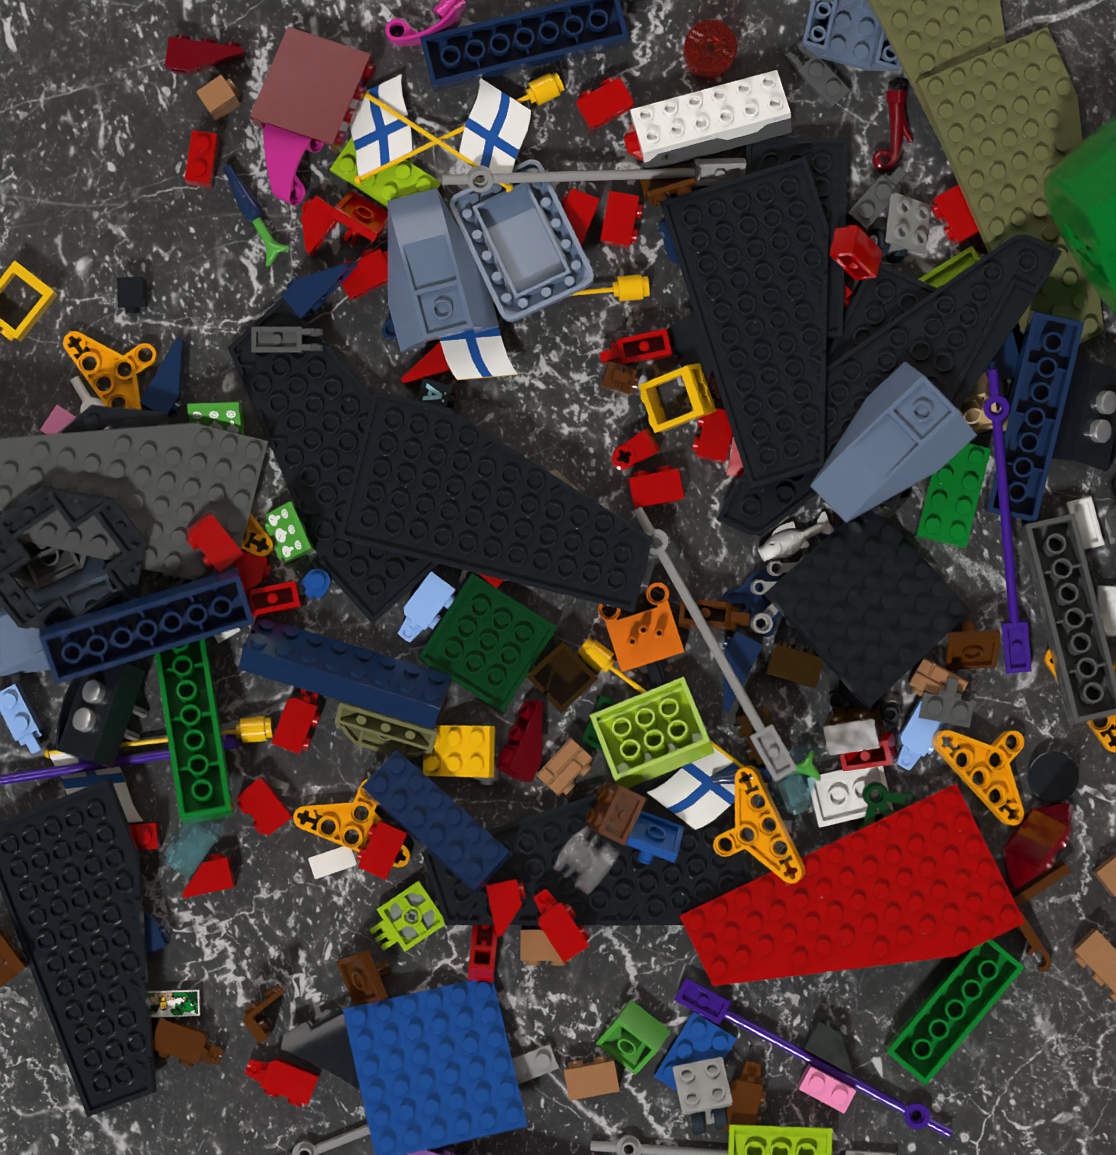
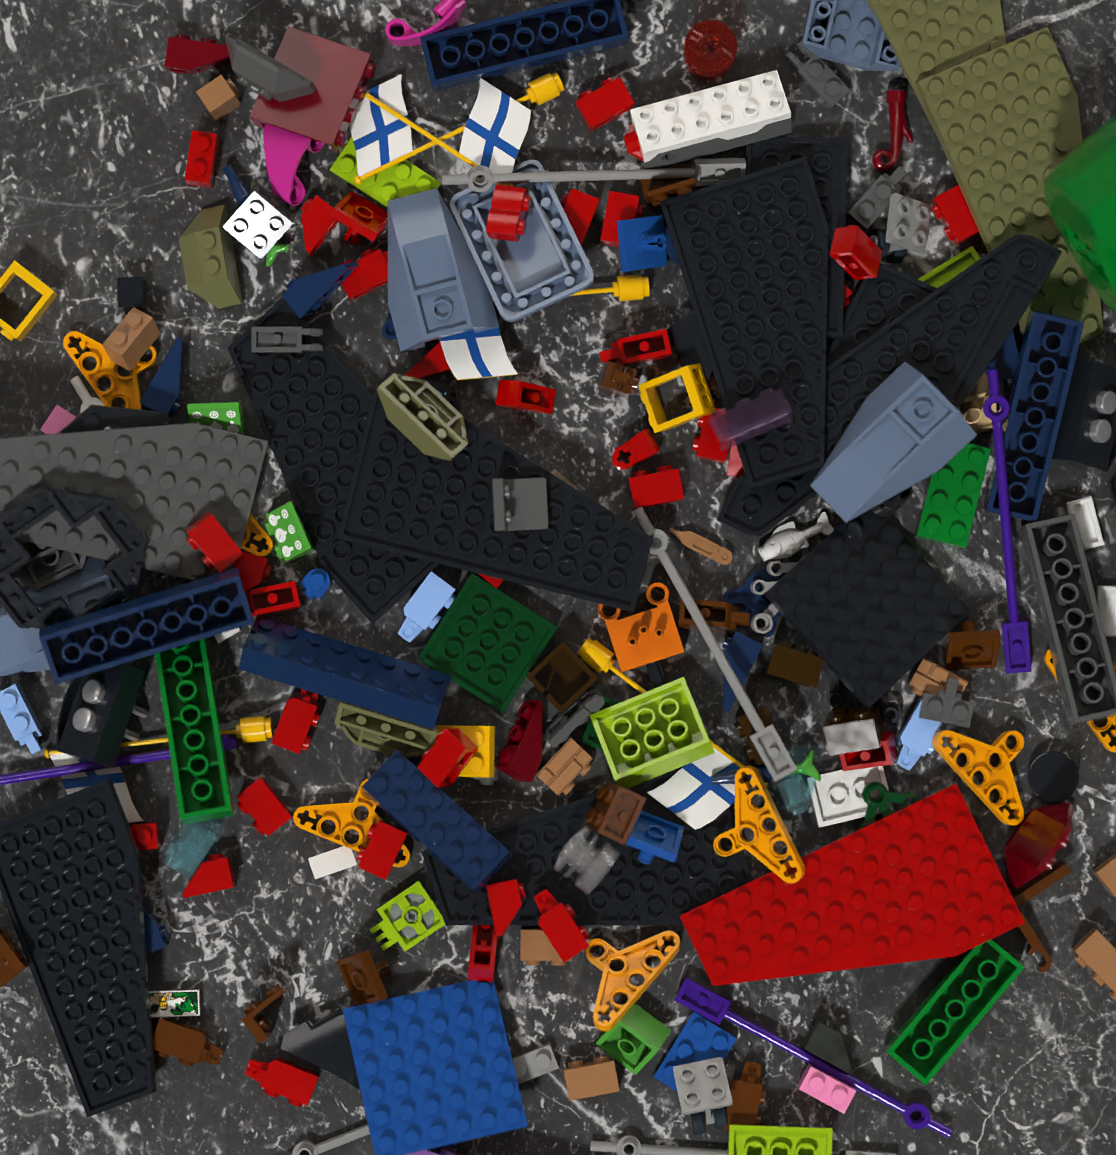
(131, 339): none -> medium nougat brick
(210, 259): none -> olive wedge
(260, 221): none -> bracket
(265, 73): none -> dark grey wedge
(423, 416): none -> olive wedge
(447, 757): none -> red brick
(508, 213): none -> red brick
(520, 504): none -> dark grey bracket
(525, 396): none -> red slope
(574, 715): none -> dark grey hinge
(634, 963): none -> light orange beam
(642, 243): none -> blue tile
(703, 546): none -> medium nougat piece
(750, 418): none -> clear purple slope

